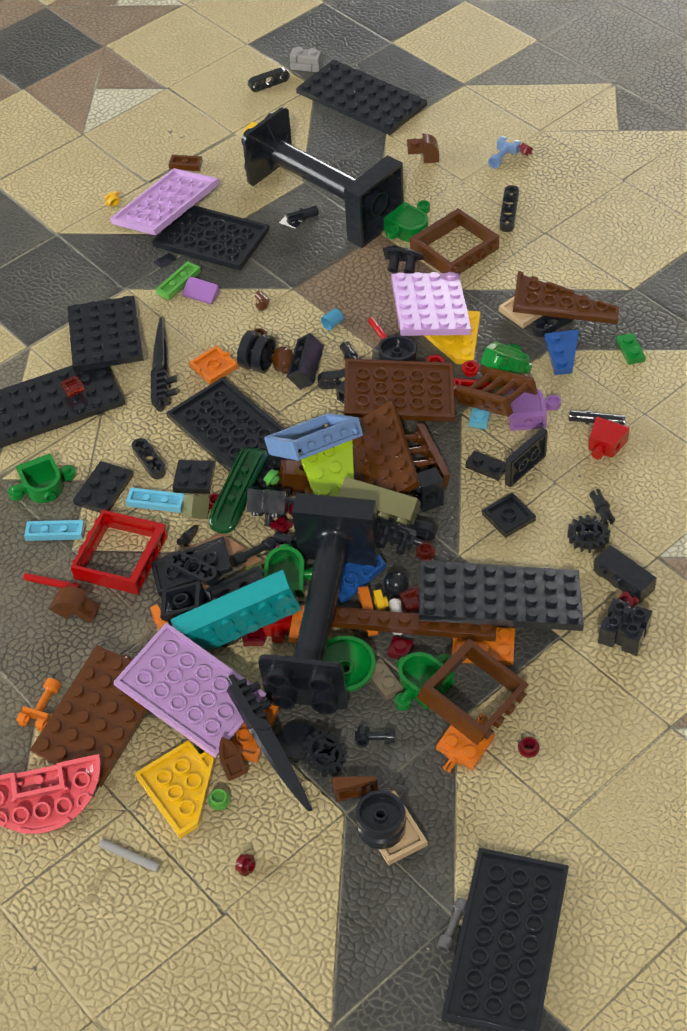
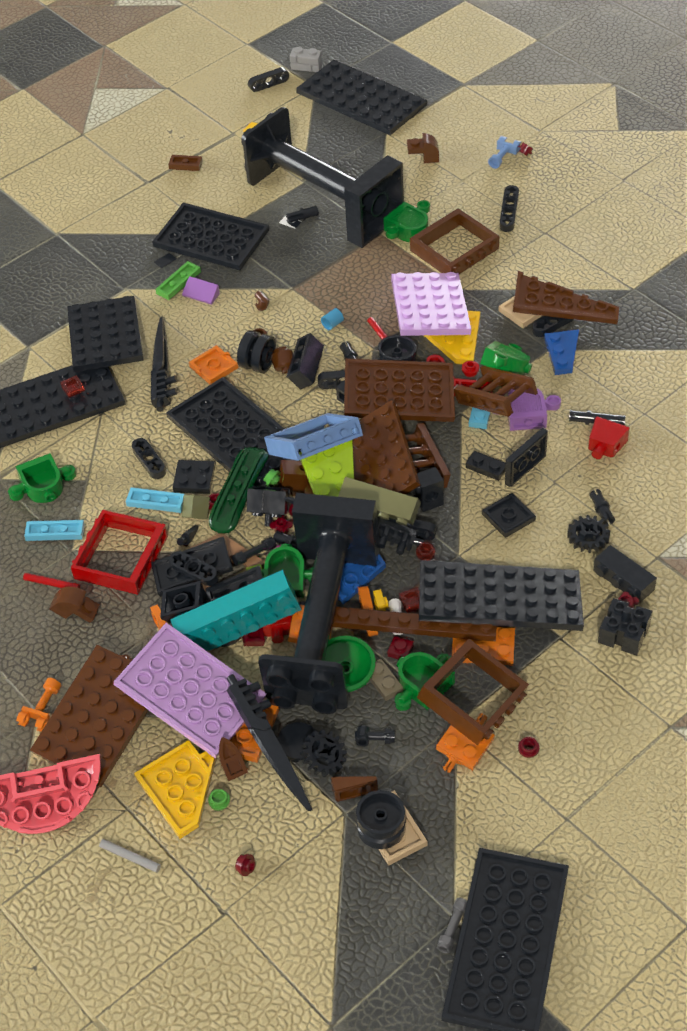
(103, 487): black plate -> none
(112, 199): yellow plate -> none
(165, 201): lavender plate -> none
(396, 583): black piece -> none
(397, 253): black connector -> none
(630, 348): green plate -> none

